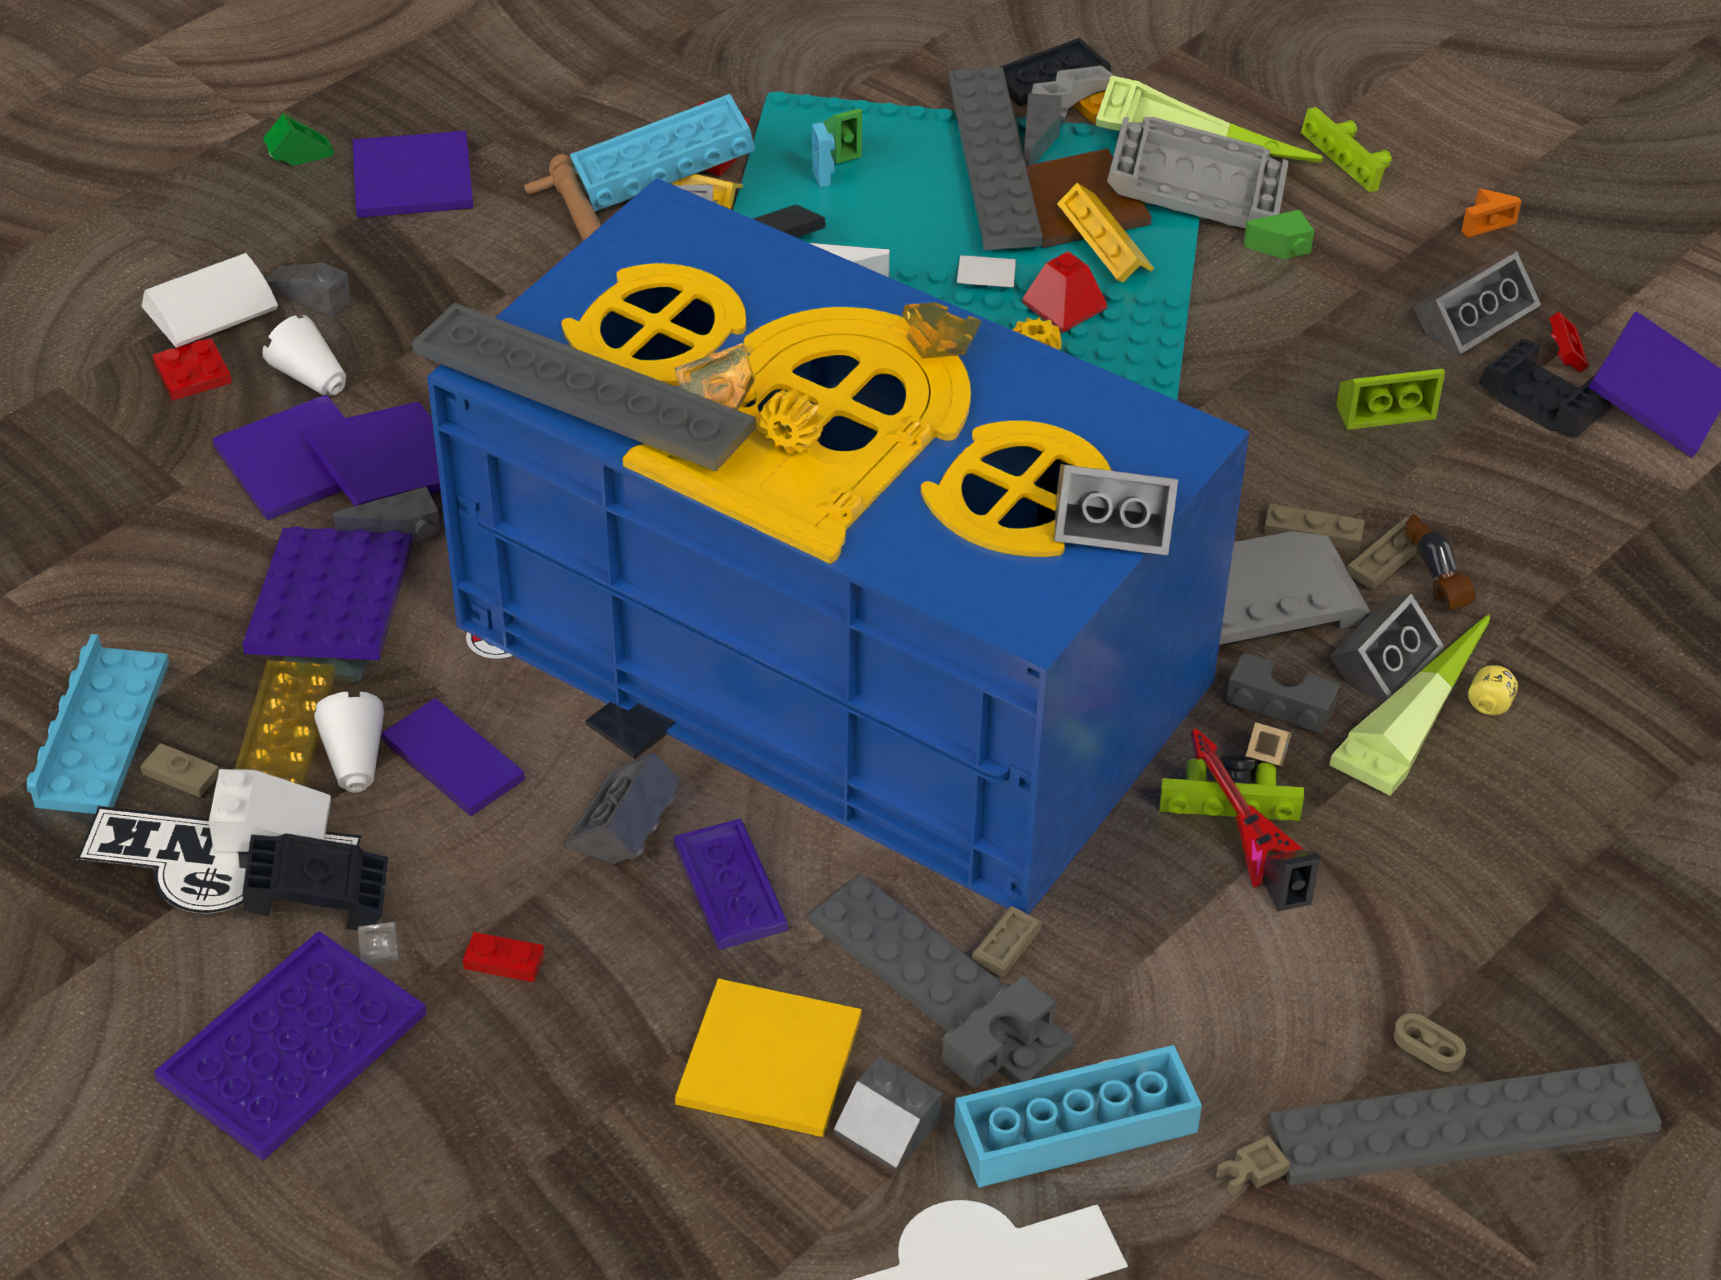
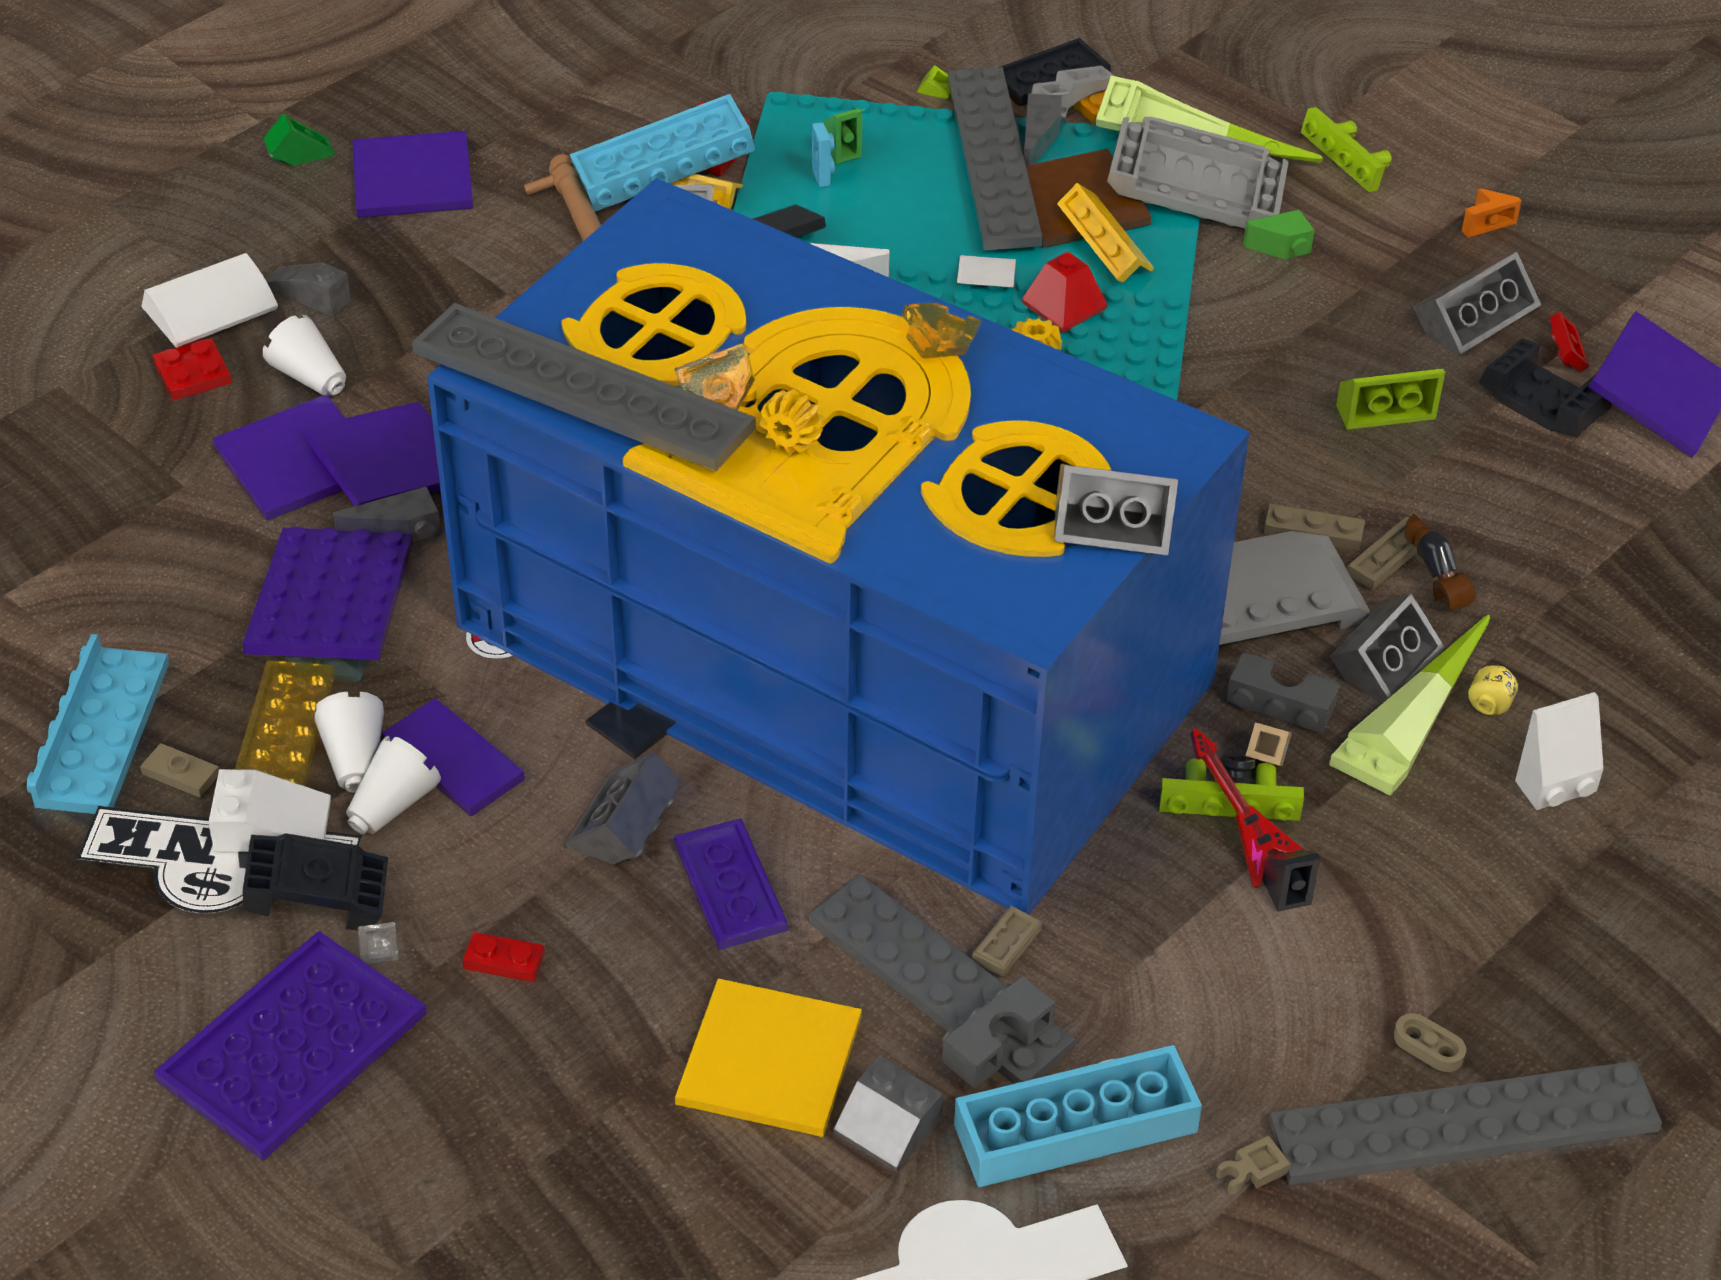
(390, 785): none -> white cone
(935, 83): none -> lime slope
(1562, 752): none -> white slope

